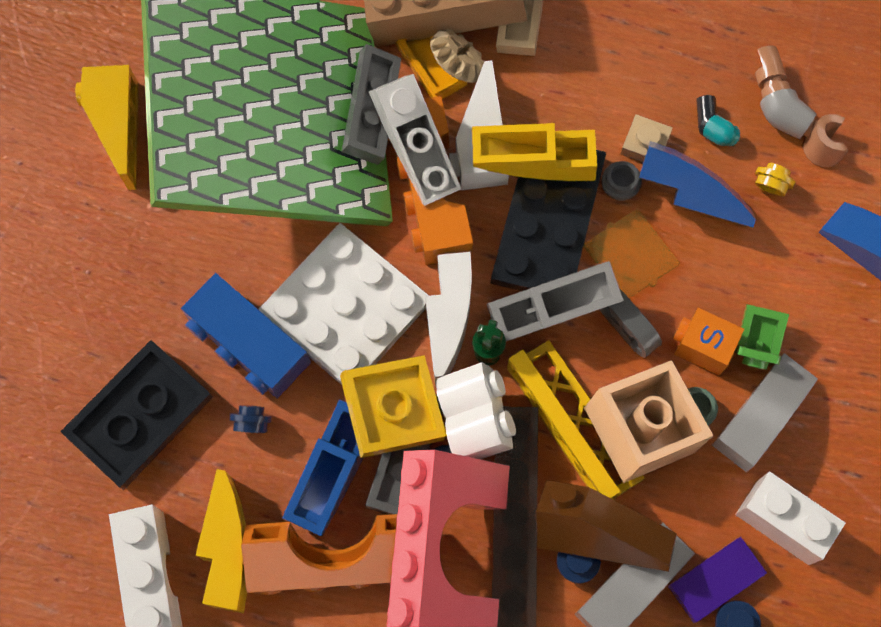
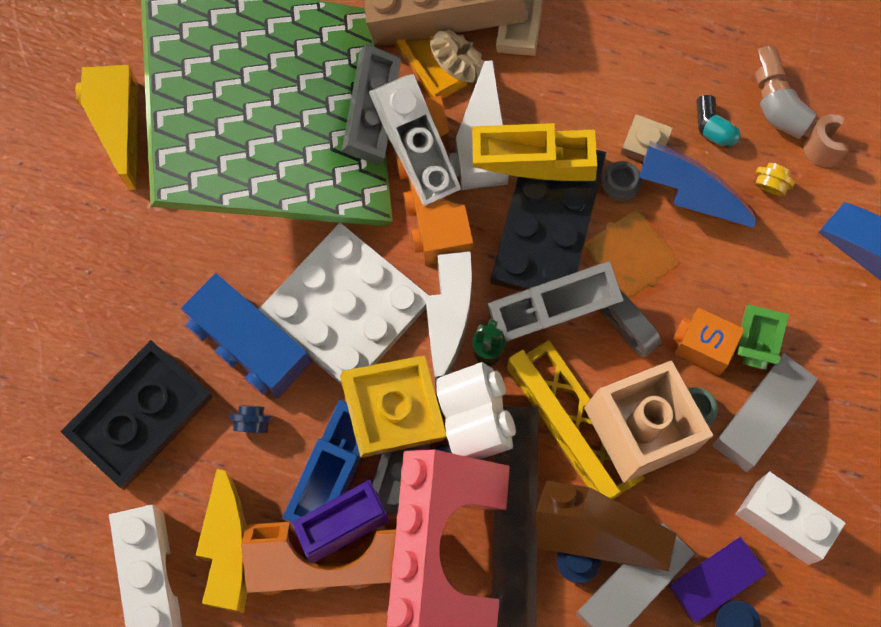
(340, 521): none -> dark purple tile

